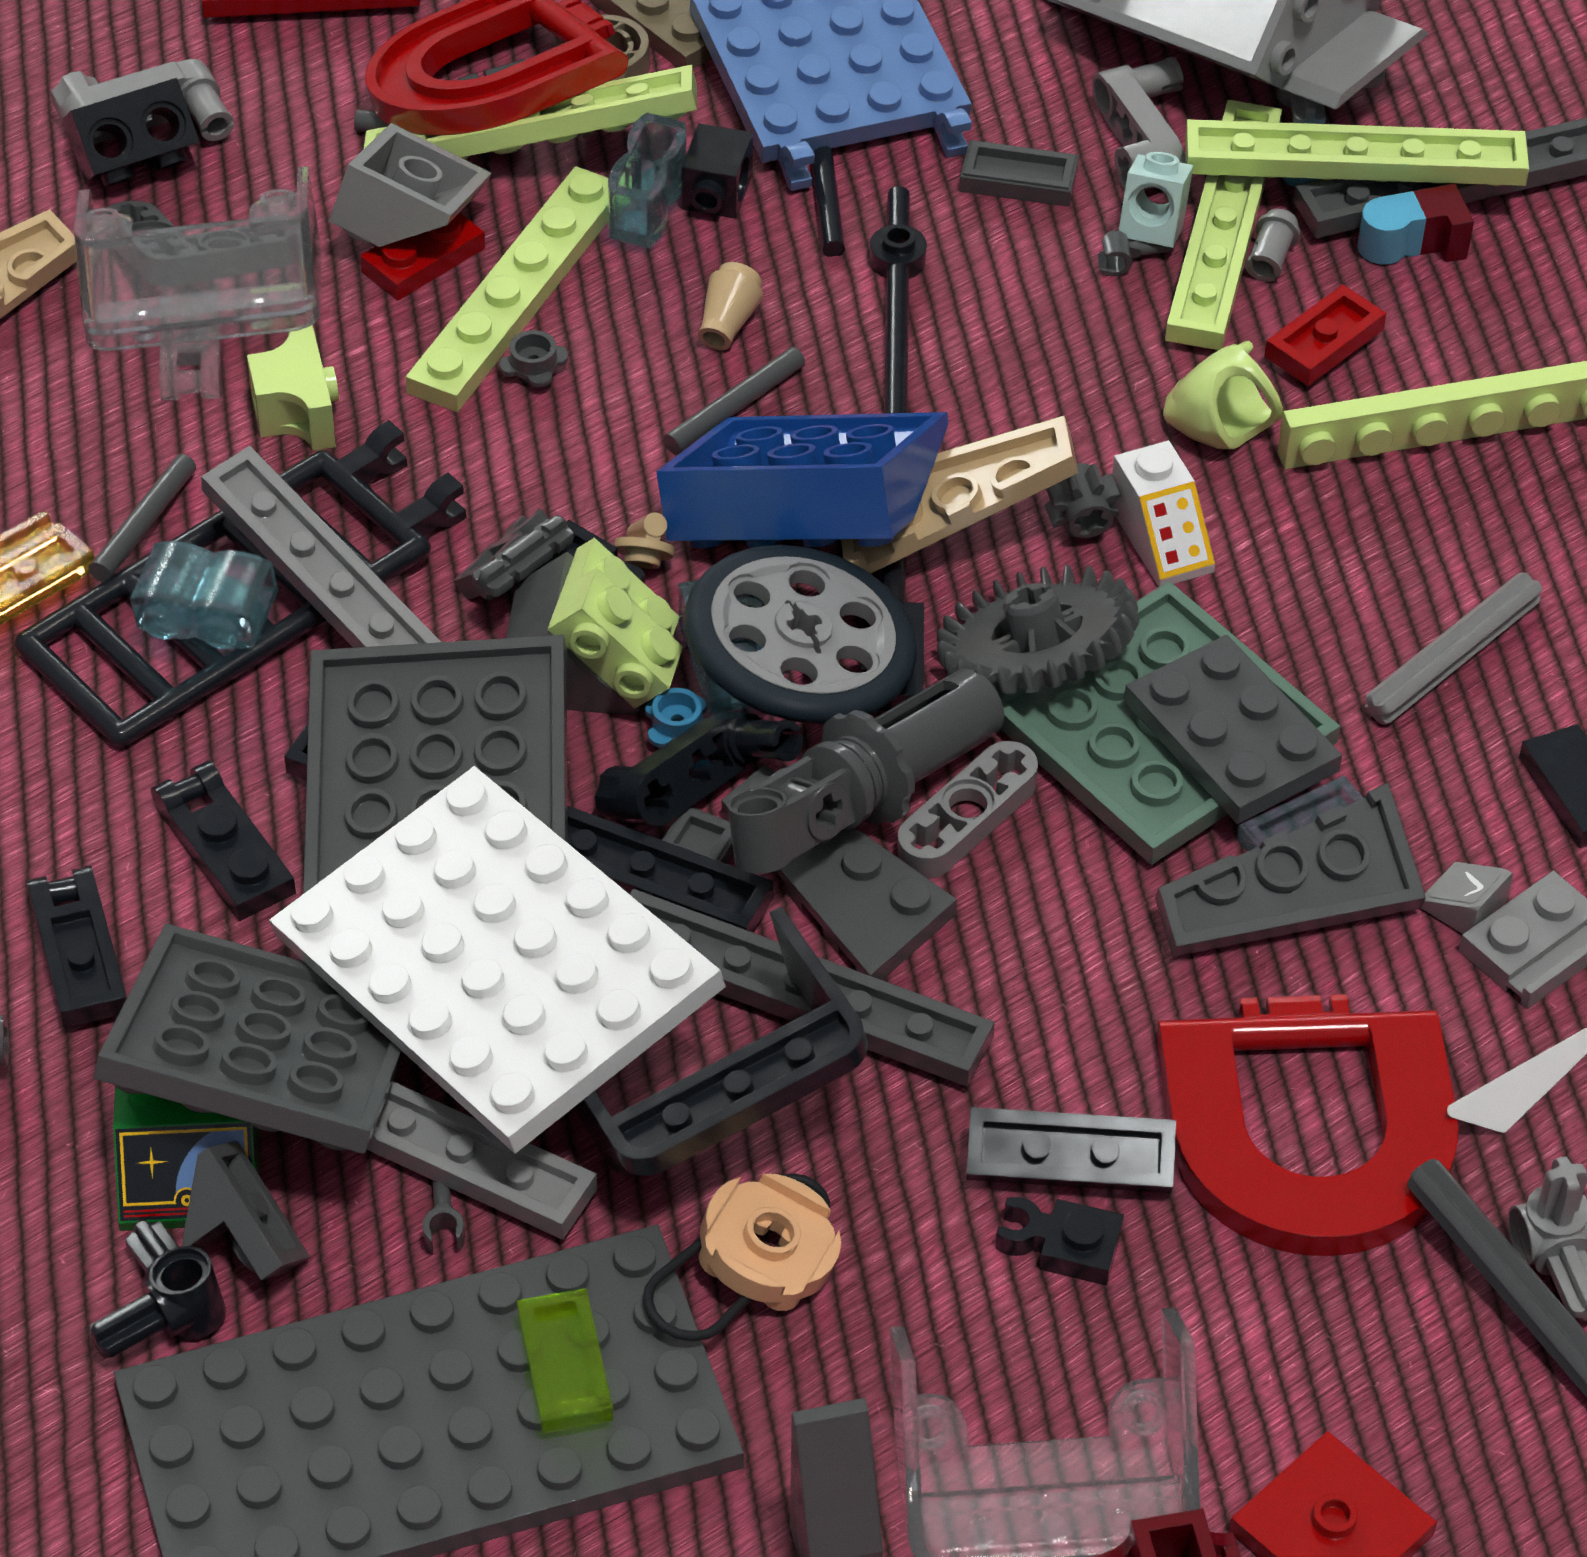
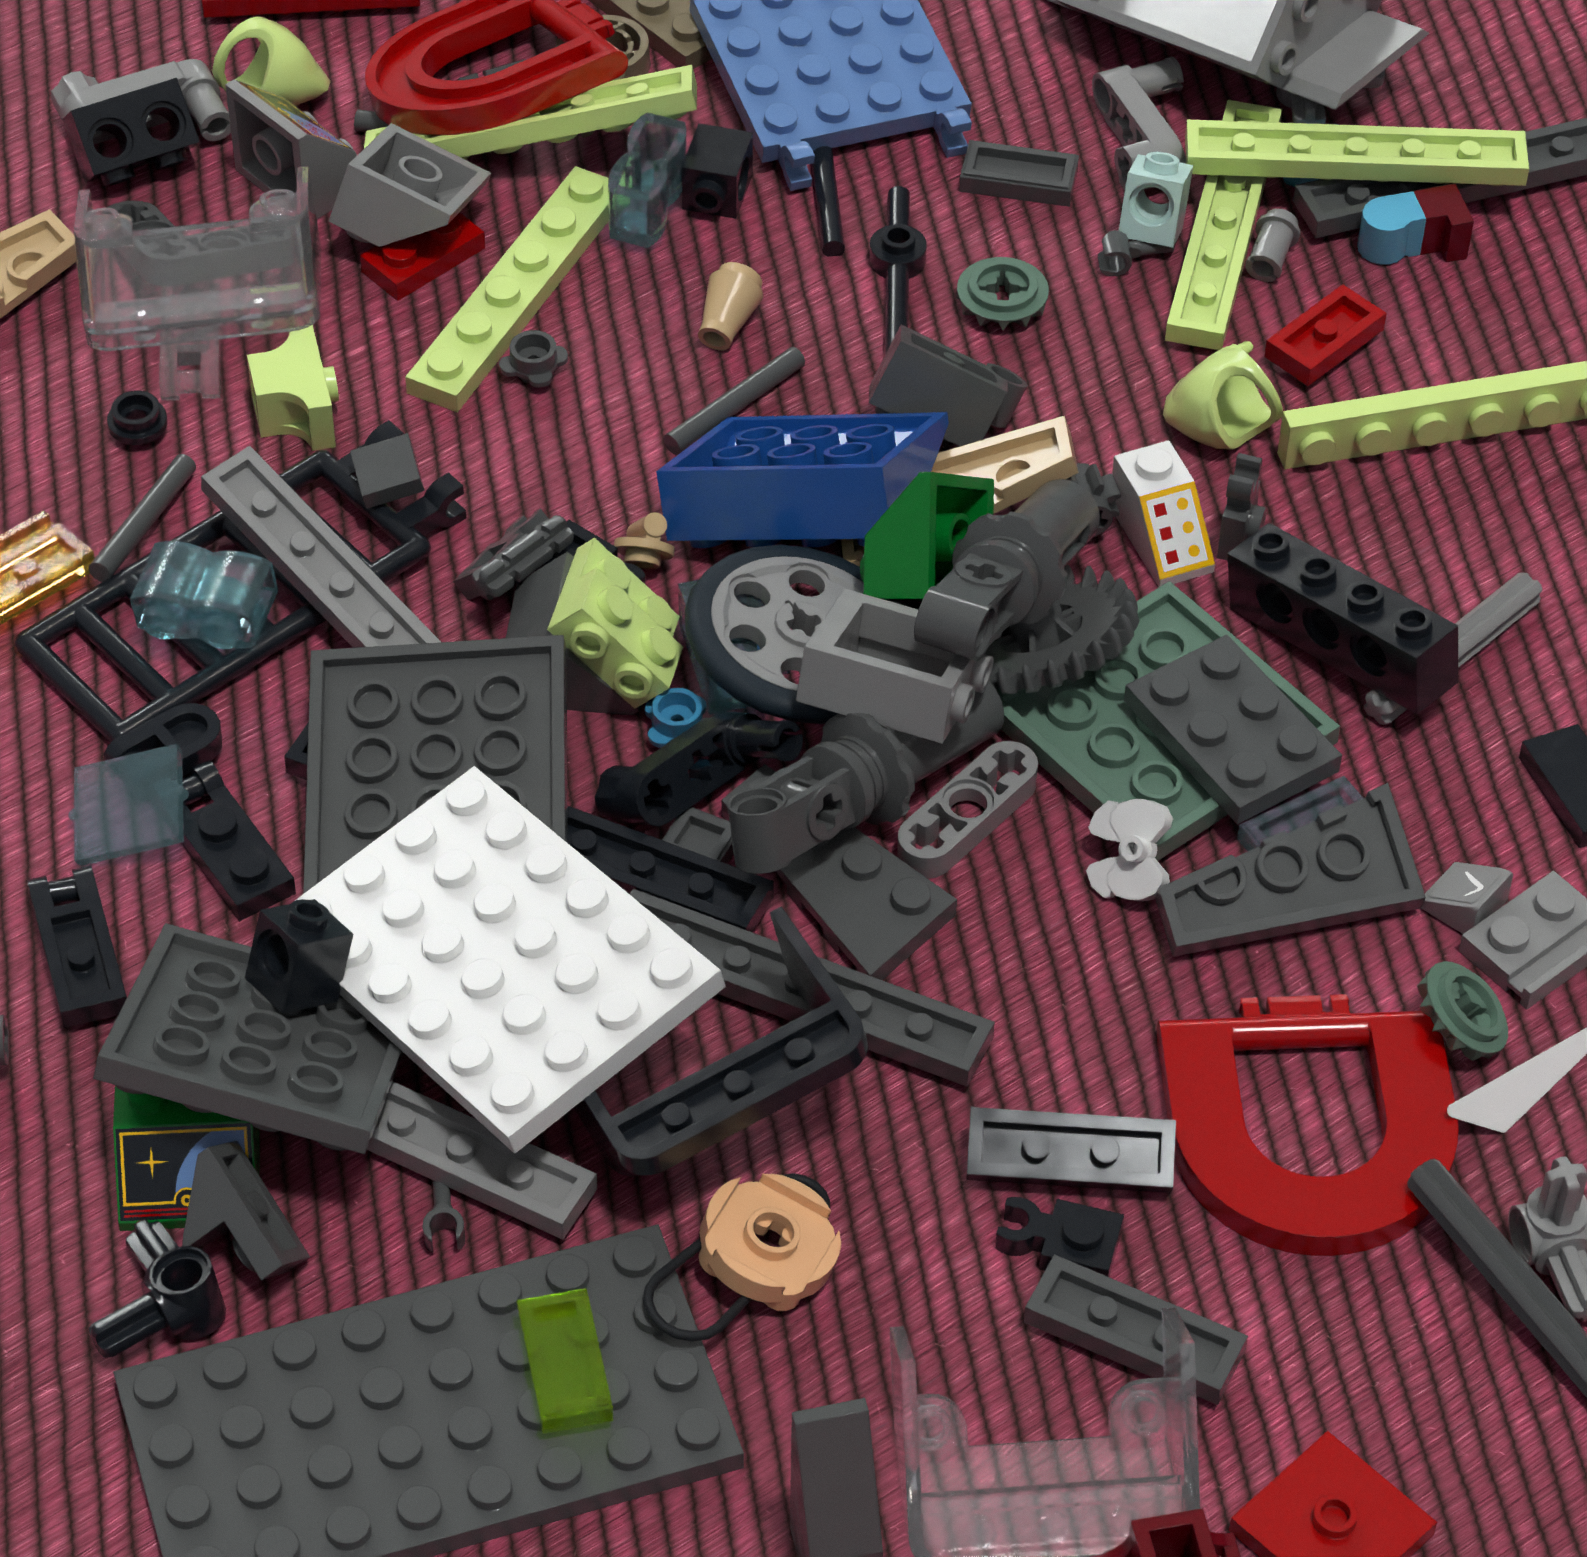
(128, 805): none -> clear light blue piece
(136, 418): none -> black plate
(188, 725): none -> black plate
(277, 137): none -> light grey slope
(280, 64): none -> yellowish green piece
(298, 955): none -> black brick
(387, 470): none -> dark grey tile
(871, 664): none -> light grey window
(918, 533): none -> green slope
(931, 377): none -> dark grey hinge
(1008, 570): none -> dark grey piece
(1022, 282): none -> sand green gear
(1128, 1325): none -> dark grey plate
(1135, 871): none -> white piece
(1242, 513): none -> dark grey plate
(1343, 618): none -> black brick
(1463, 1010): none -> sand green gear

